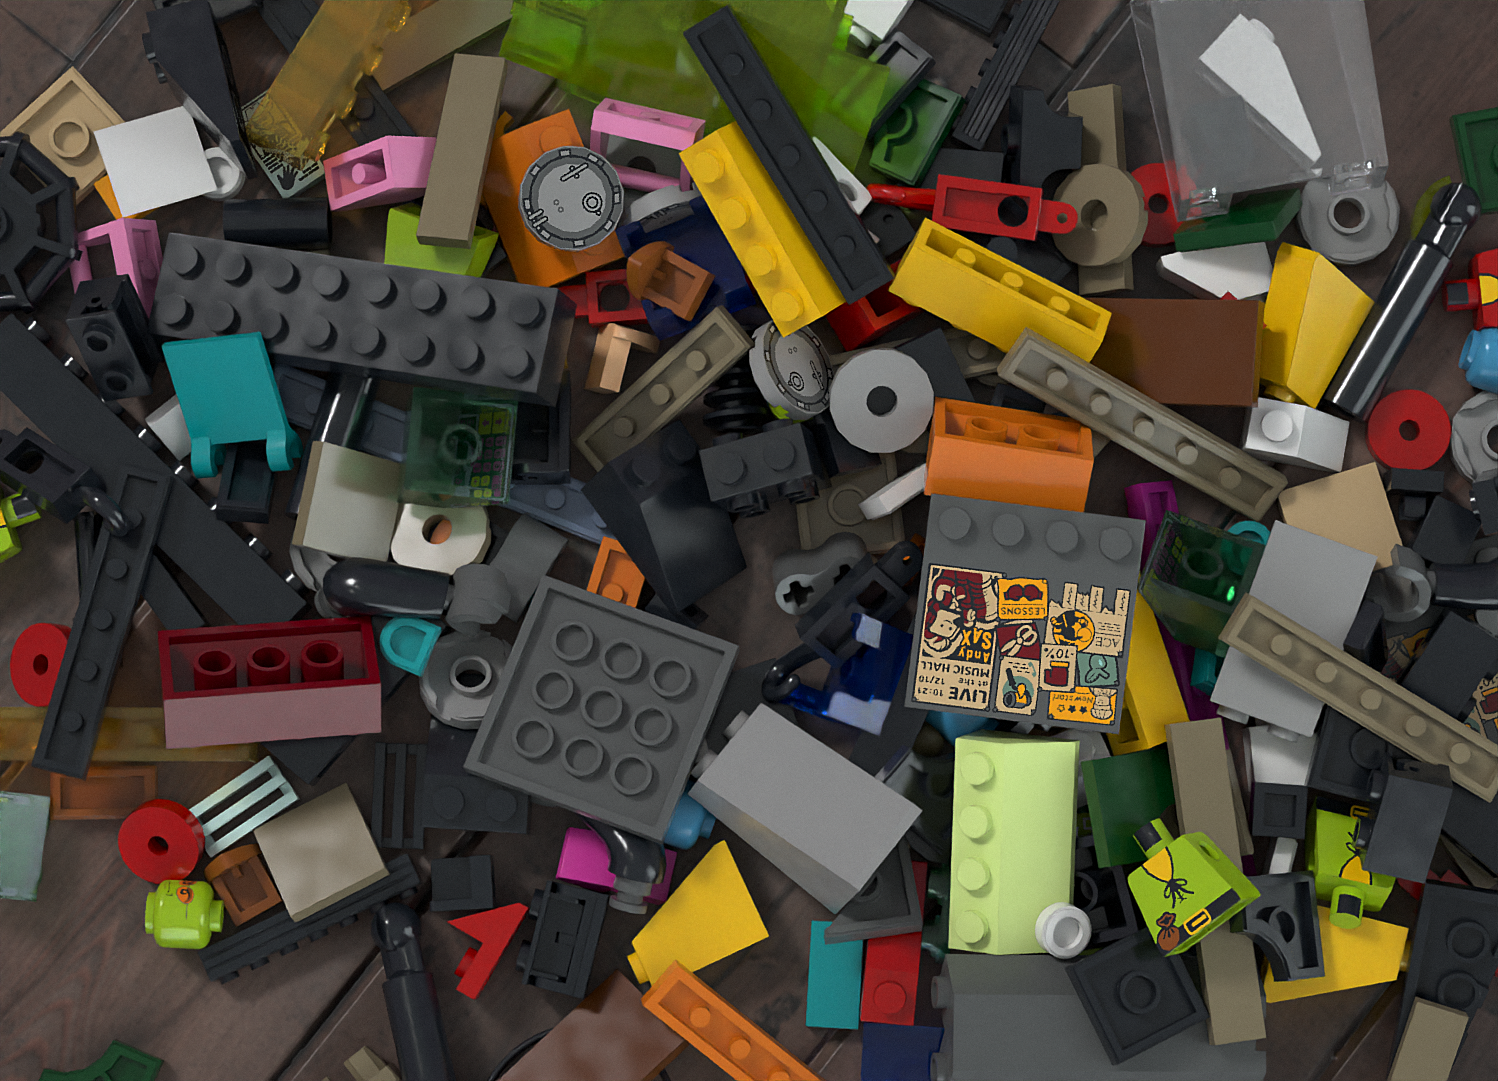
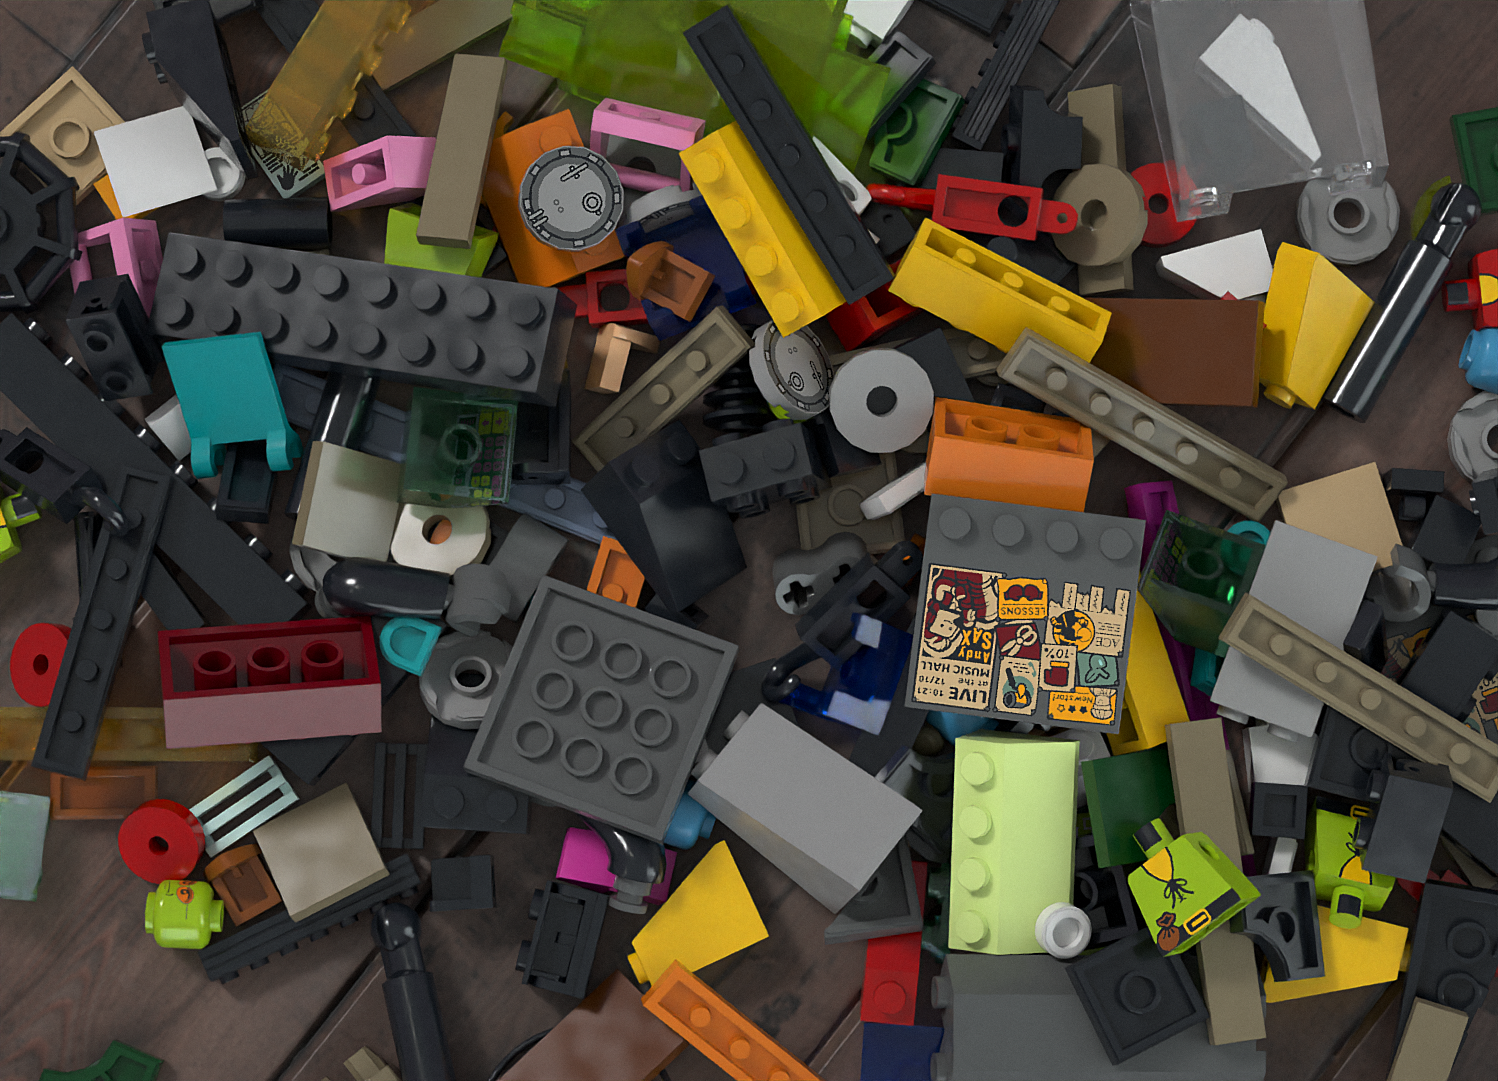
(496, 931): red slope -> none
(833, 981): teal tile -> none
(1252, 220): dark green tile -> none
(1294, 435): white slope -> none
(1419, 410): red piece -> none

